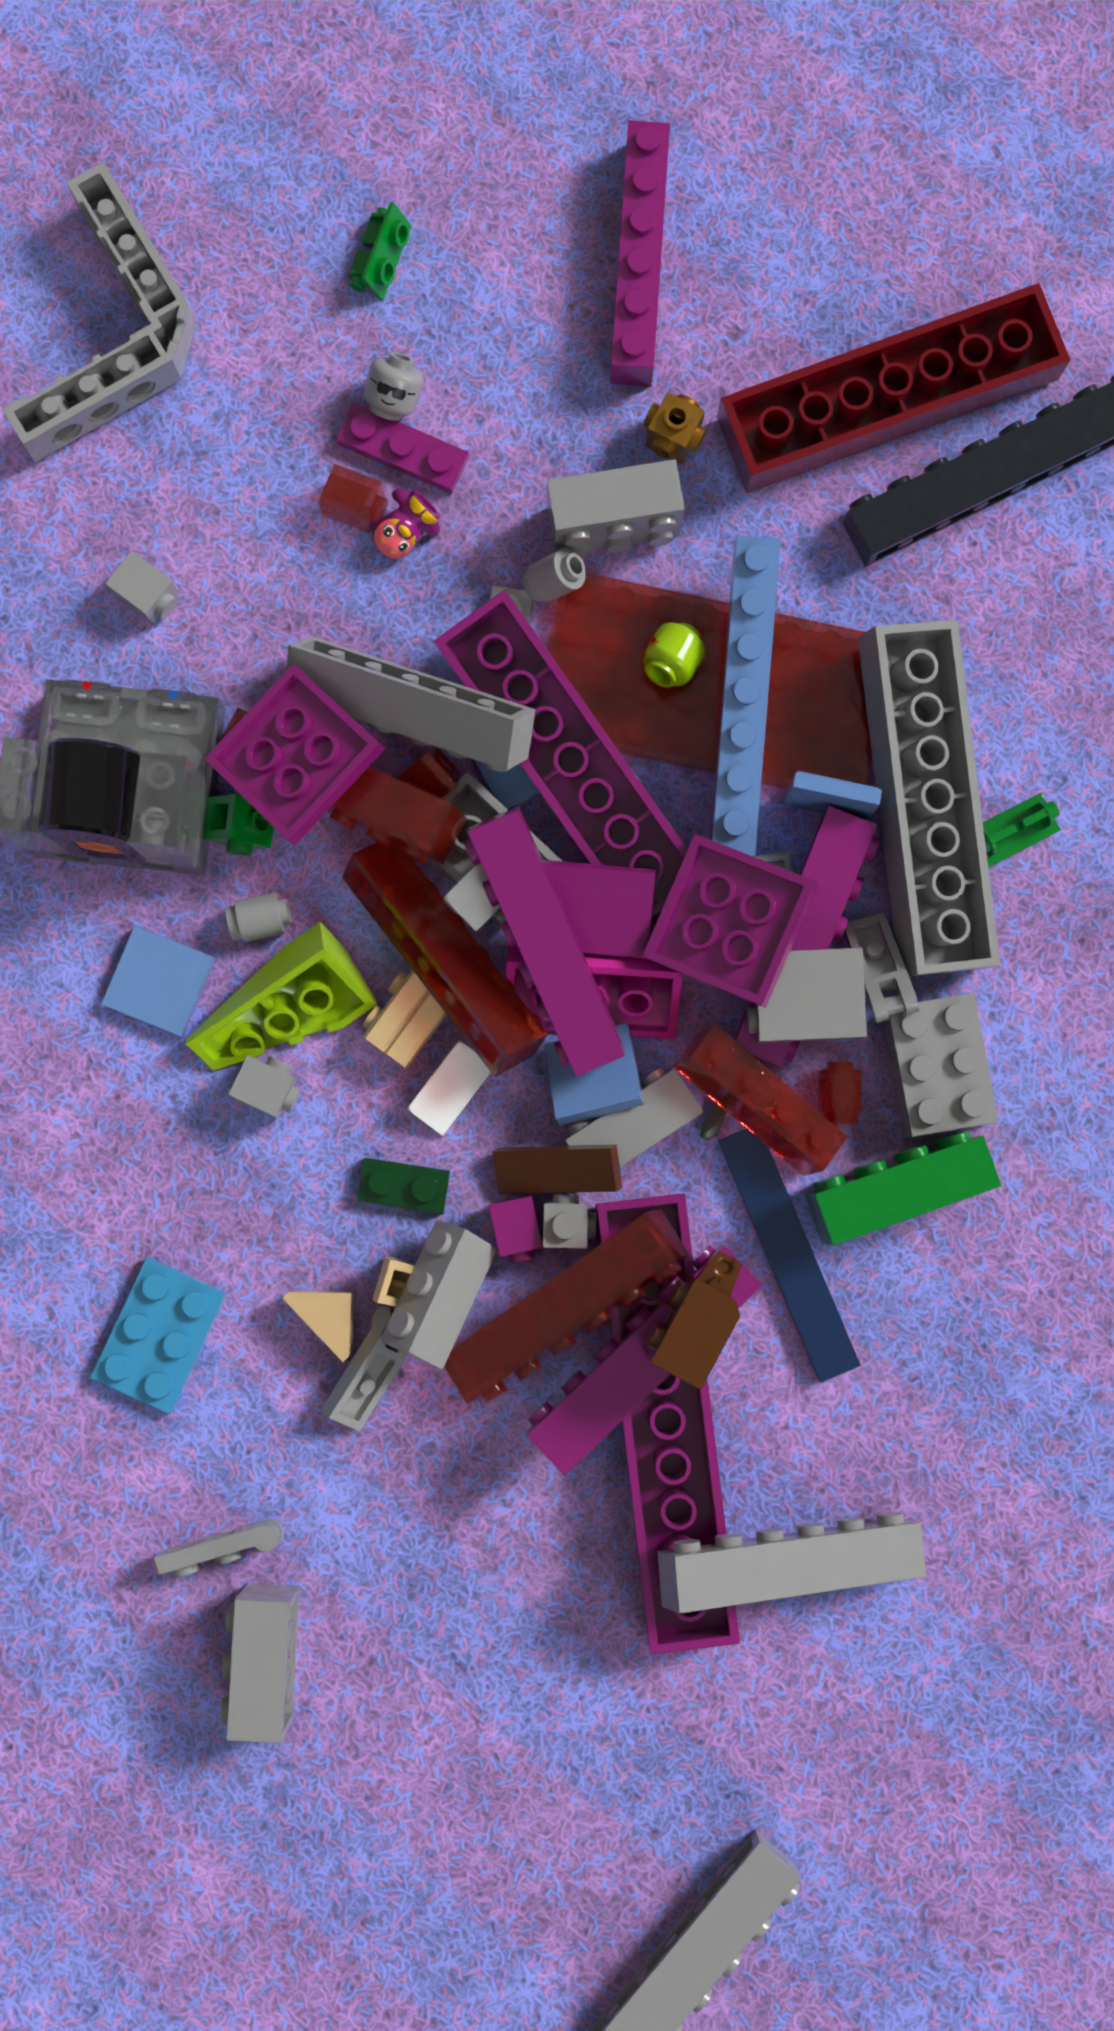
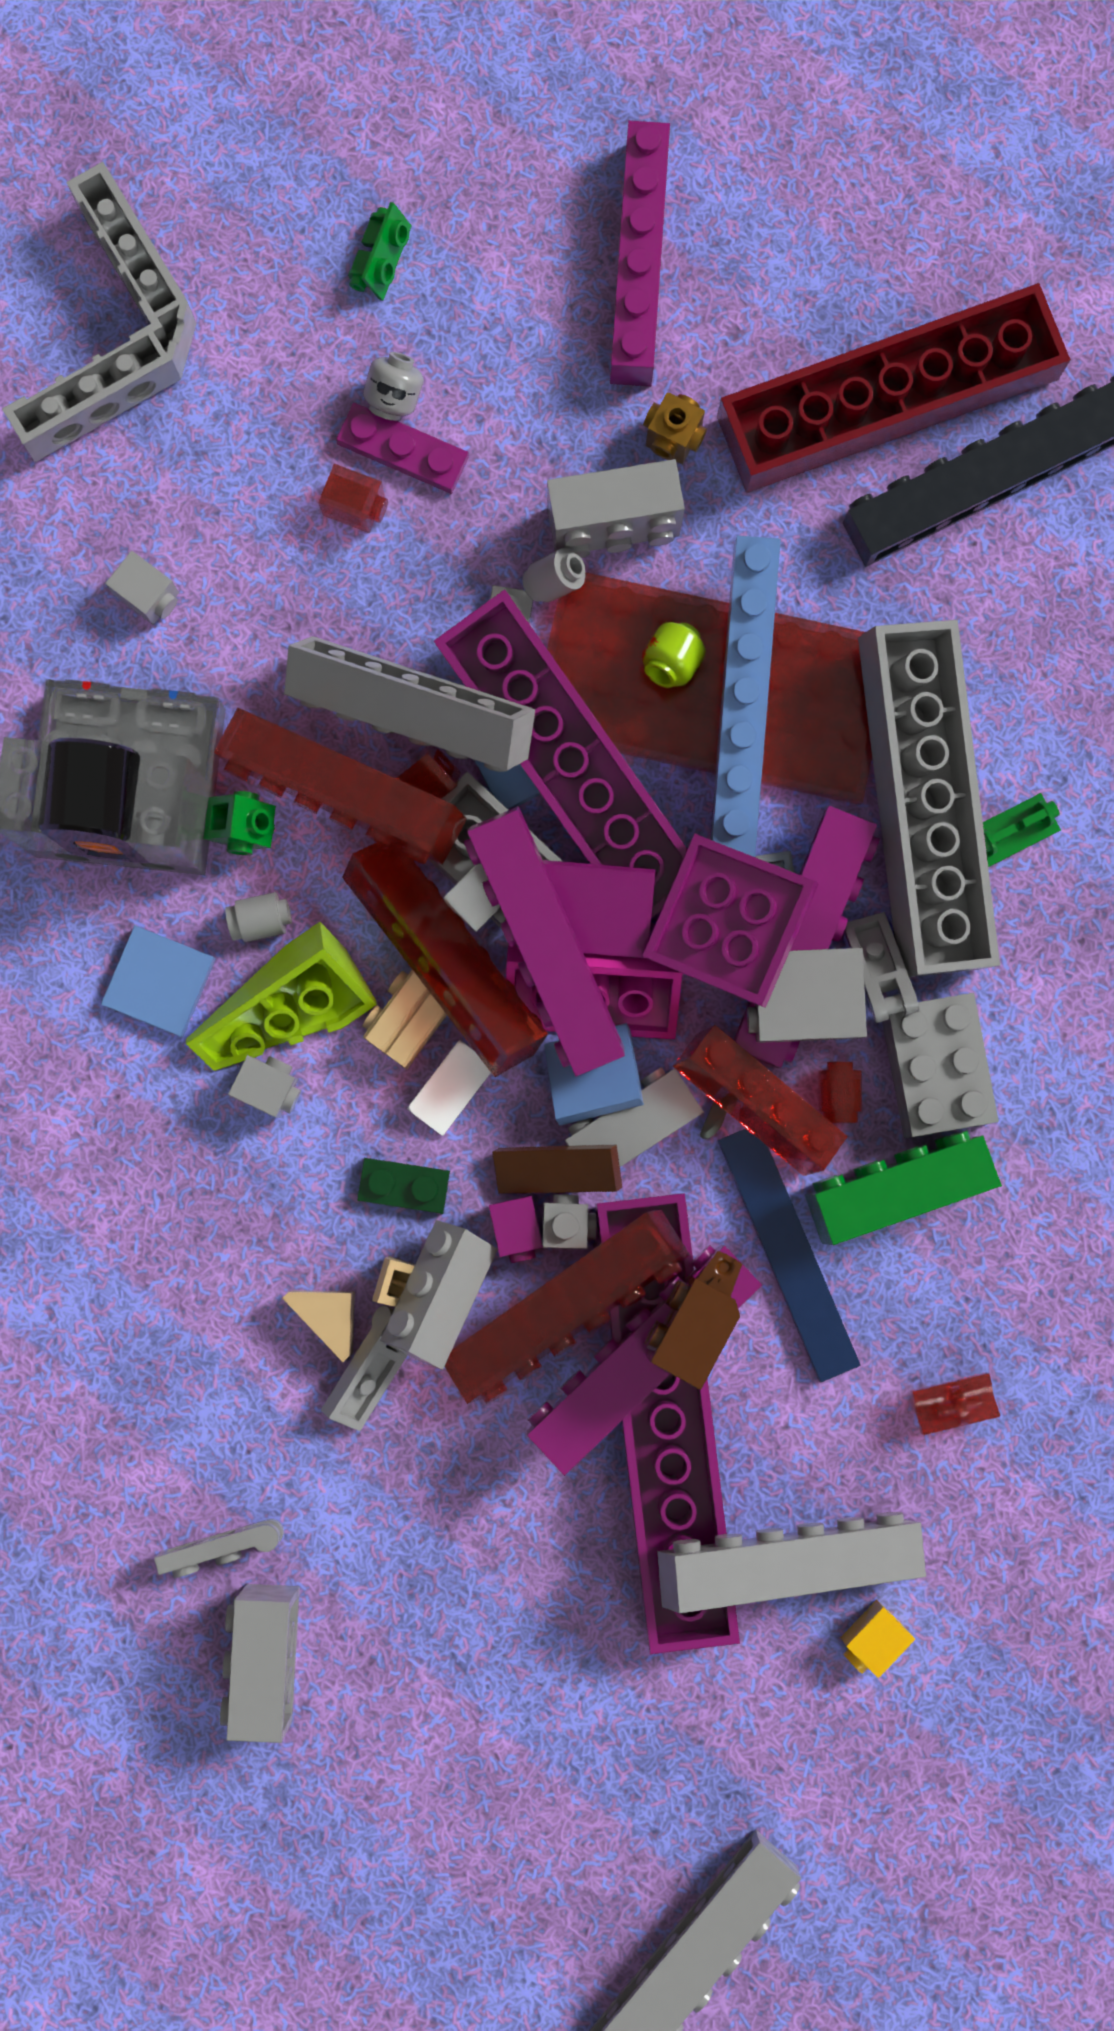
(158, 1335): dark azure plate -> none
(294, 754): magenta plate -> none
(402, 528): animal -> none
(818, 792): medium blue tile -> none
(875, 1640): none -> yellow brick
(955, 1403): none -> clear red hips

